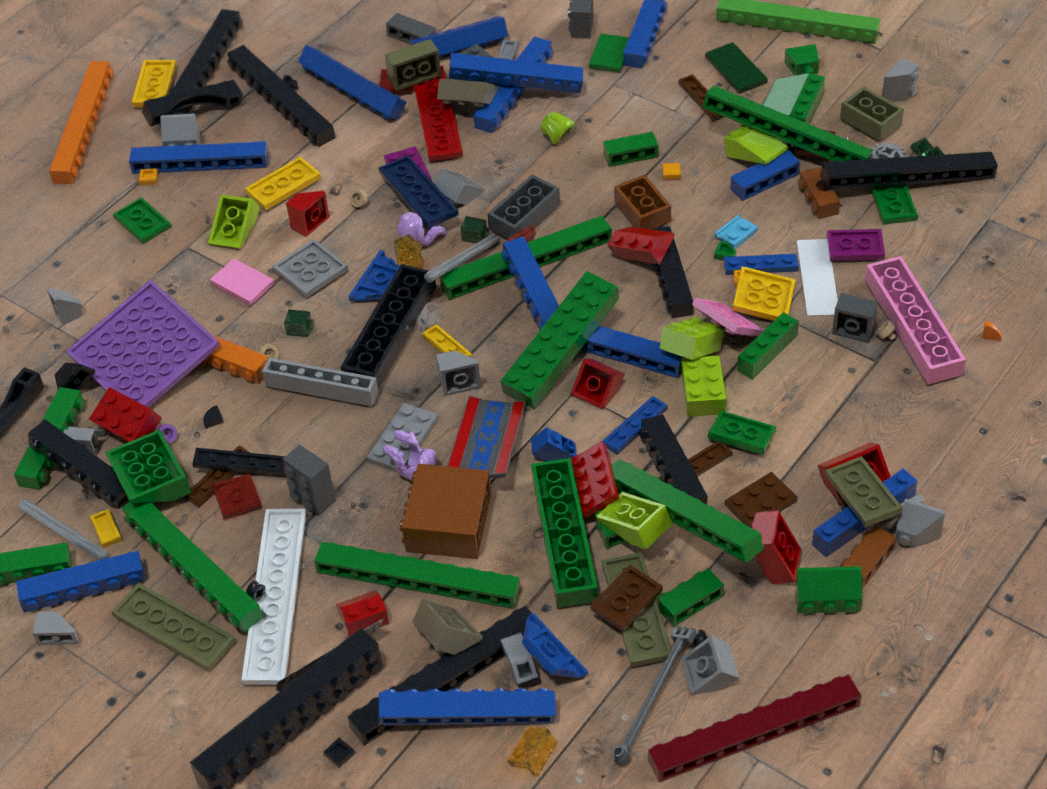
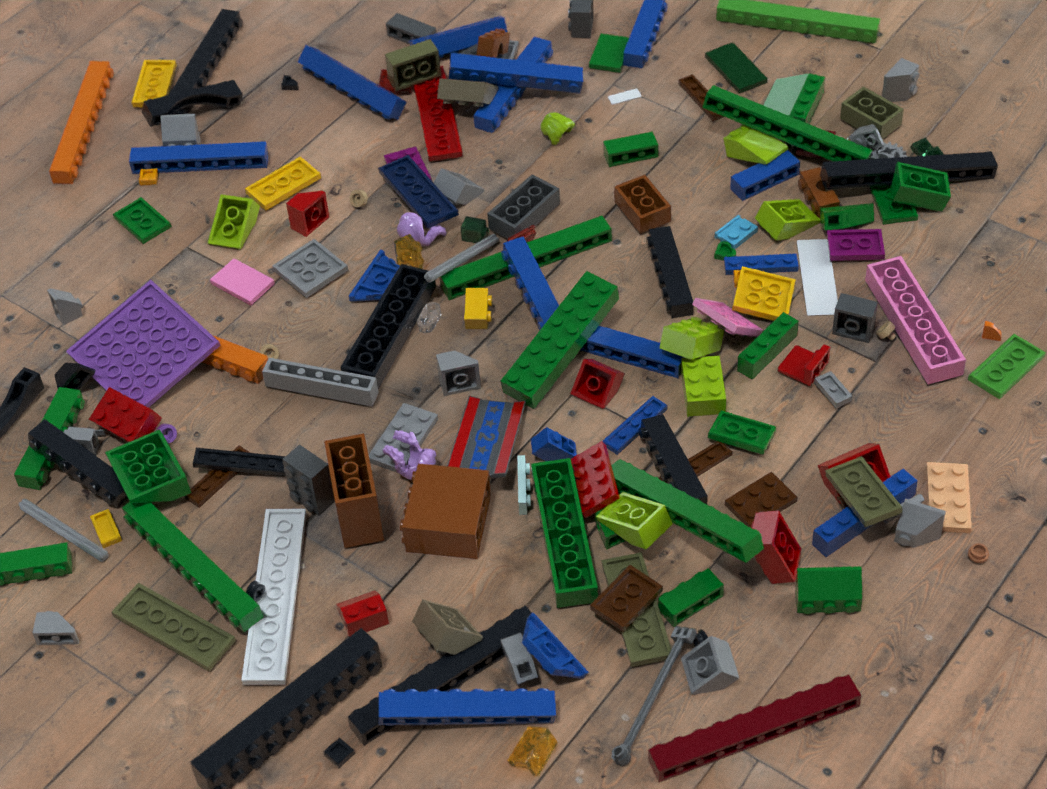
(80, 581): blue brick -> none
(212, 417): black tile -> none
(236, 496): clear red tile -> none
(281, 96): black brick -> none
(297, 673): sticker -> none
(298, 323): clear green brick -> none
(354, 490): none -> dark orange brick
(418, 575): green brick -> none
(443, 341): yellow tile -> none
(477, 308): none -> yellow brick
(493, 43): none -> dark orange arch
(523, 485): none -> light aqua plate
(624, 96): none -> white sticker
(640, 244): red slope -> none
(671, 171): light orange tile -> none
(786, 218): none -> lime slope
(802, 59): green torso -> none
(804, 364): none -> red bracket
(833, 389): none -> light grey plate
(846, 216): none -> green slope
(867, 136): none -> light grey slope
(871, 552): dark orange brick -> none
(920, 187): none -> green slope
(950, 492): none -> light nougat plate
(978, 553): none -> nougat plate
(1006, 366): none -> bright green tile

